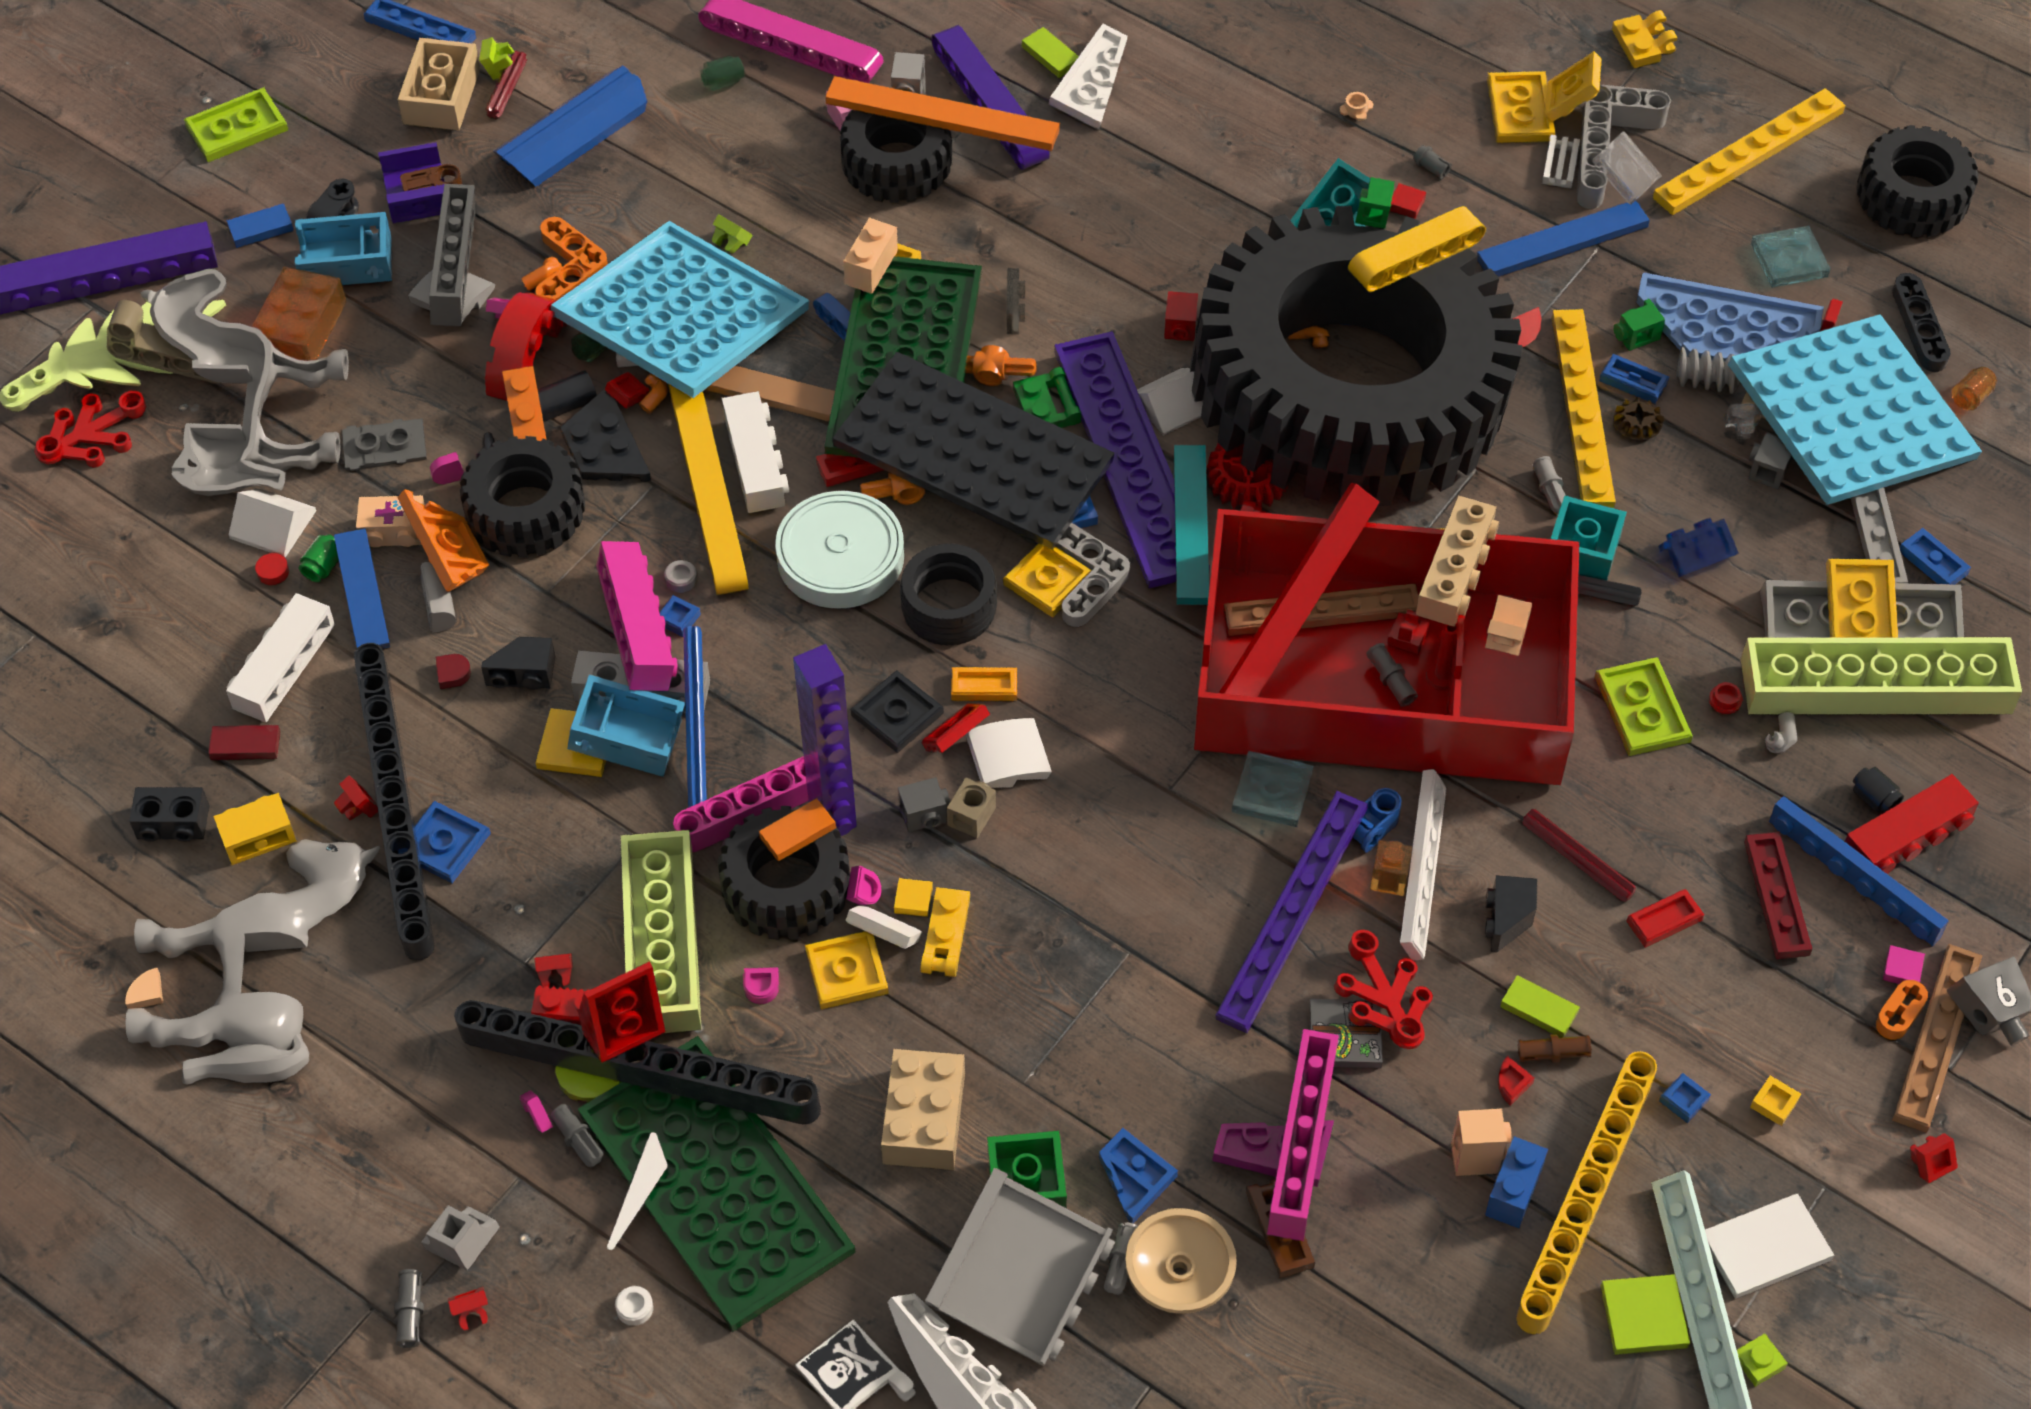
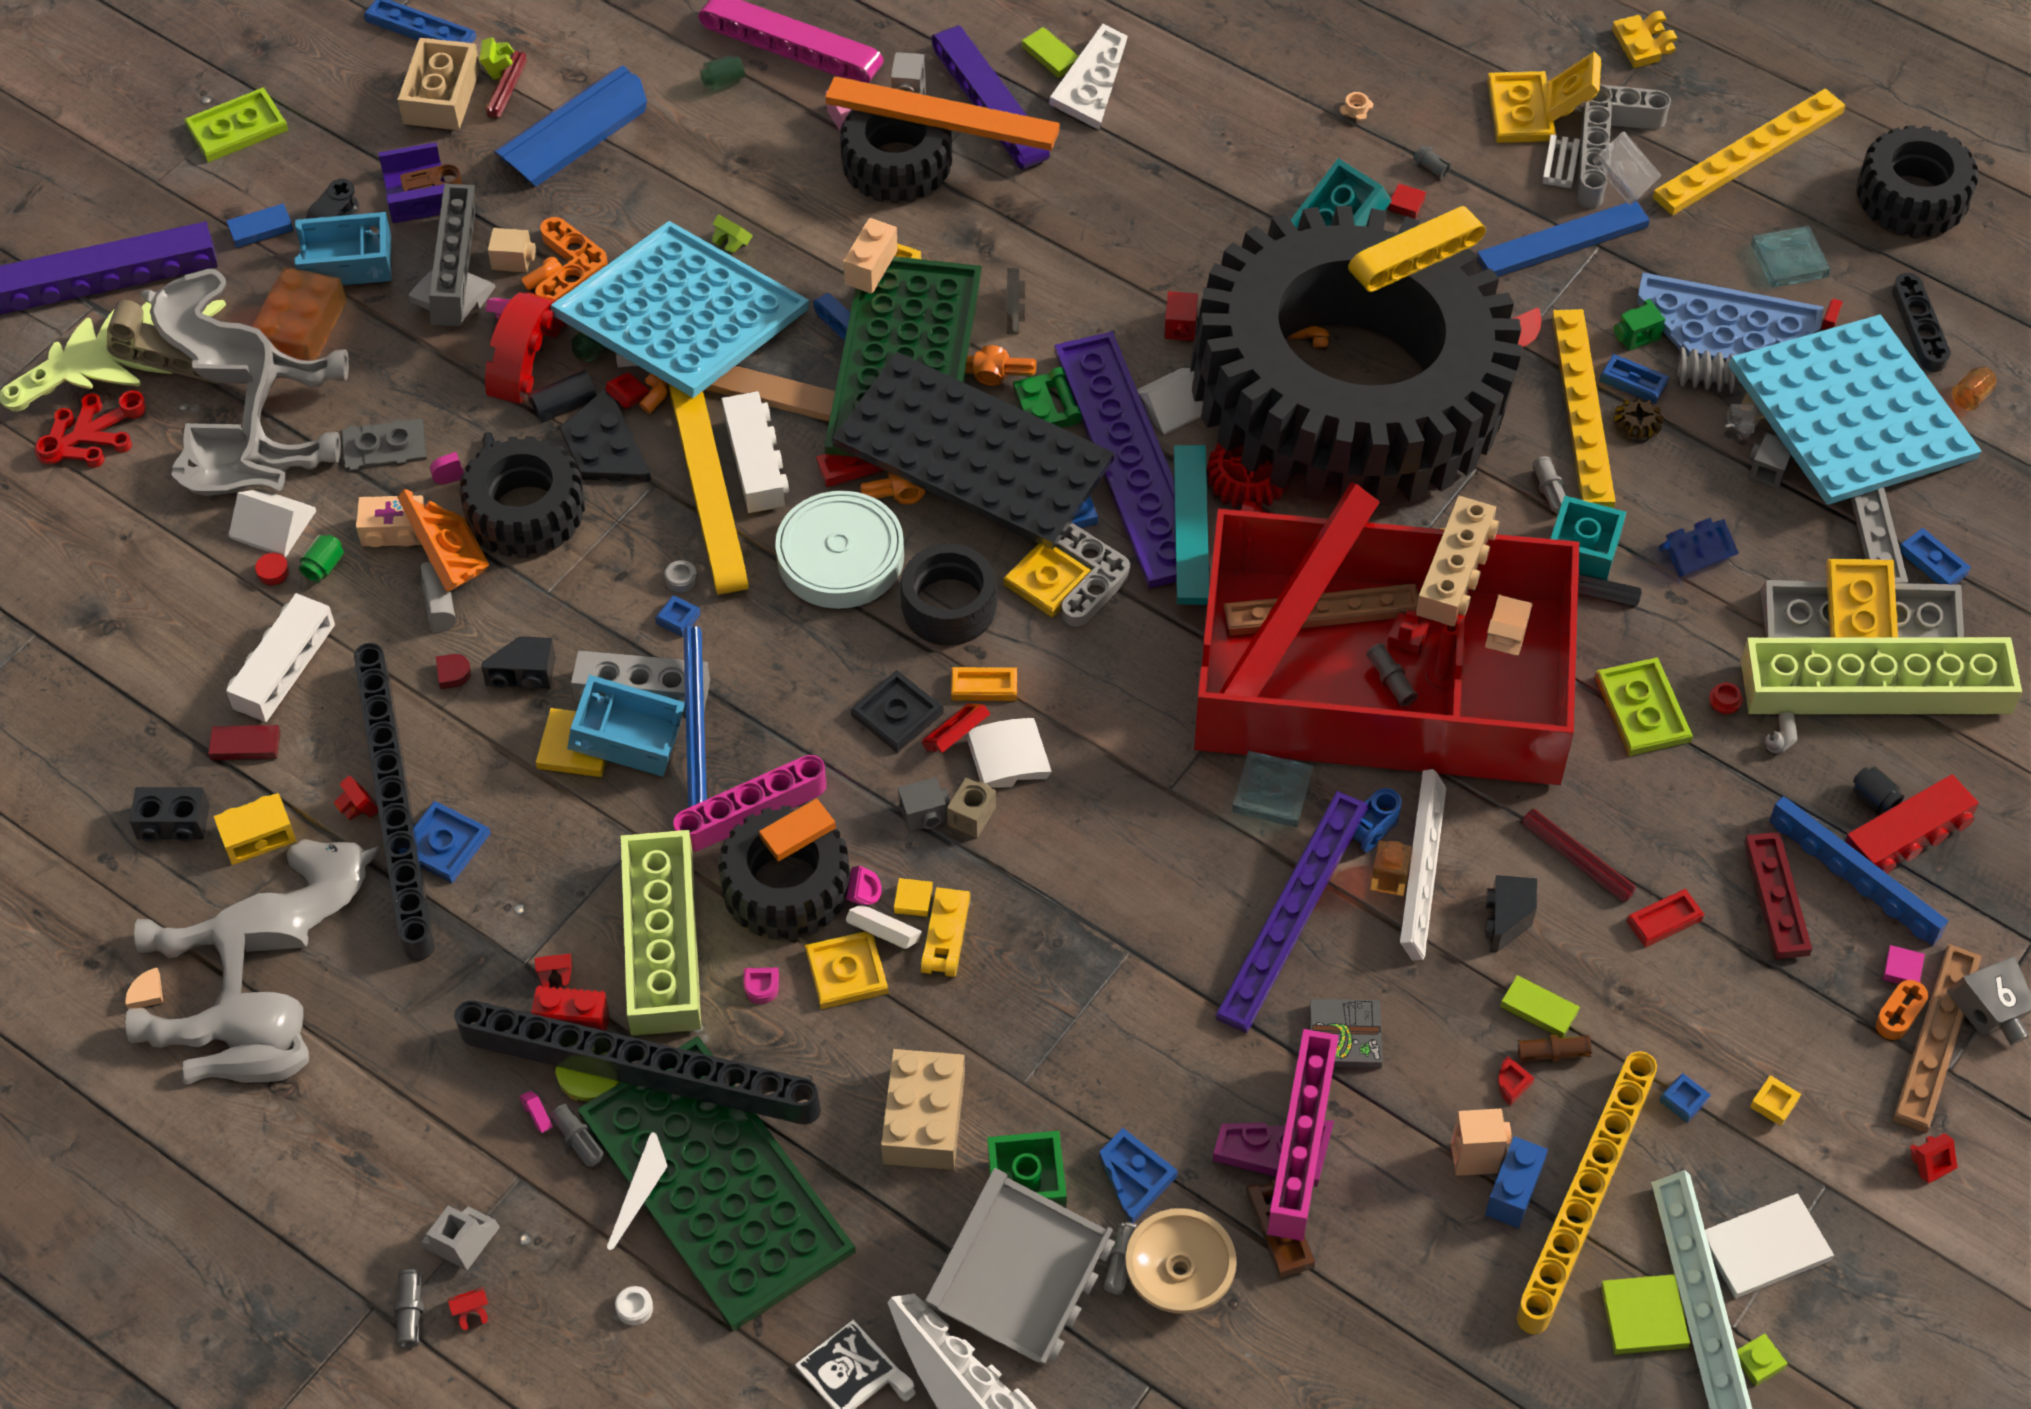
(361, 588): blue tile -> none
(511, 250): none -> tan brick
(524, 403): orange plate -> none
(622, 1013): red slope -> none
(635, 616): dark pink brick -> none
(826, 735): dark purple brick -> none
(1375, 203): green brick -> none
(1384, 994): red plant -> none

